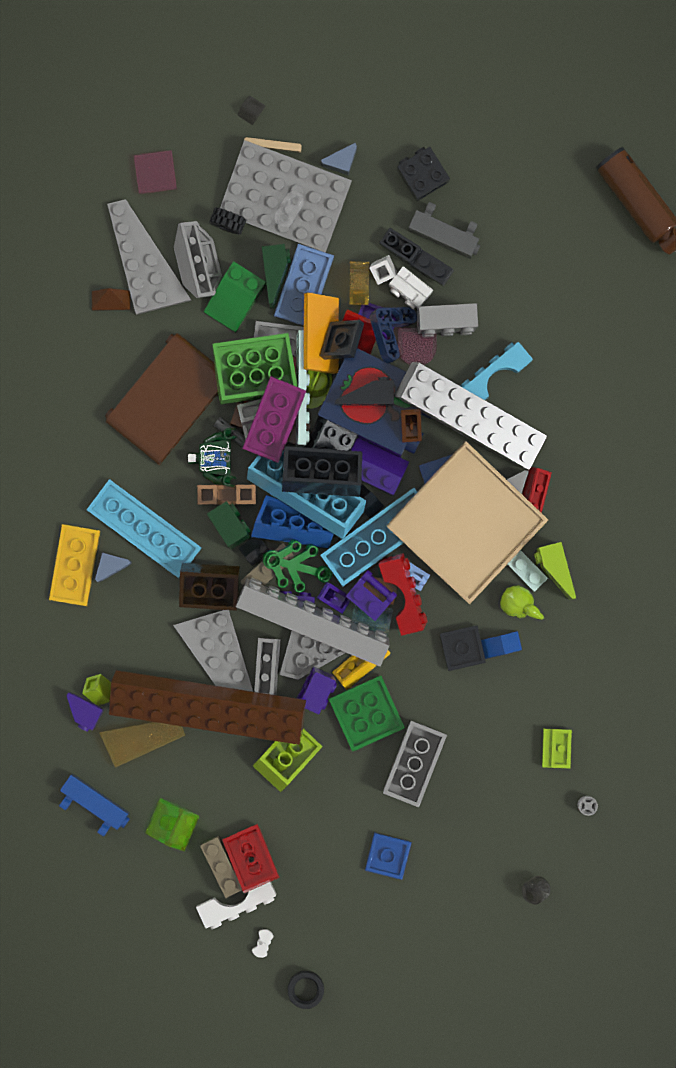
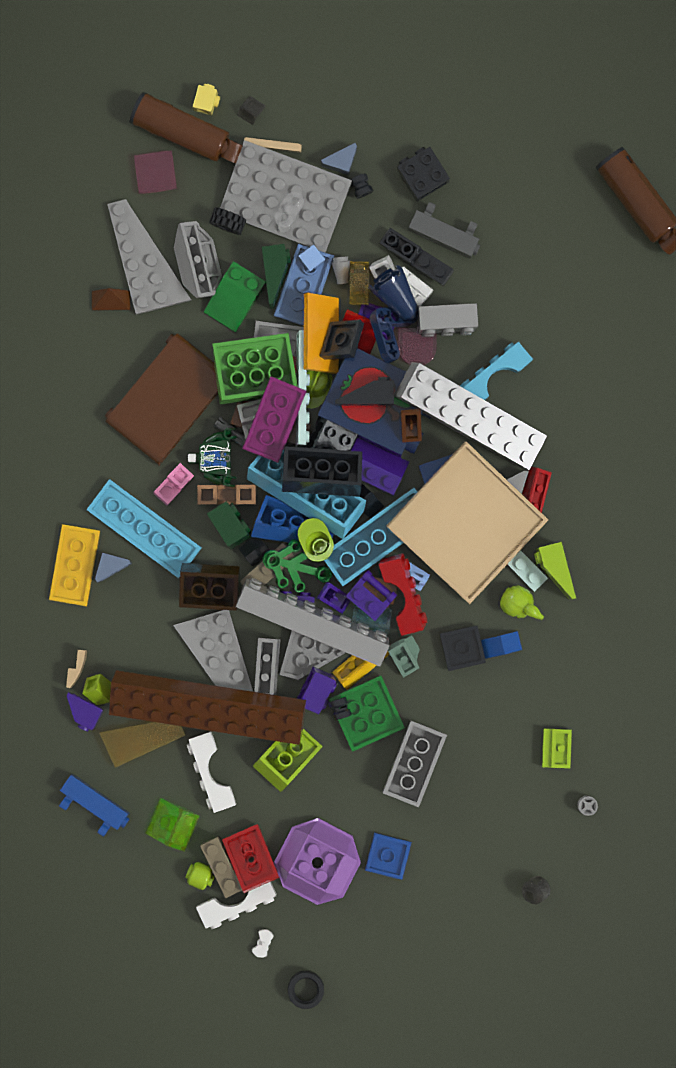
(74, 673): none -> tan slope
(173, 484): none -> bright pink slope
(183, 129): none -> reddish brown piece
(200, 876): none -> lime head
(206, 99): none -> light yellow brick
(219, 795): none -> white arch
(311, 258): none -> light blue tile
(315, 539): none -> lime piece
(320, 840): none -> medium lavender piece
(340, 713): none -> black wheel
(341, 269): none -> light grey cone
(361, 186): none -> black wheel
(395, 292): none -> dark blue cone
(405, 655): none -> sand green slope

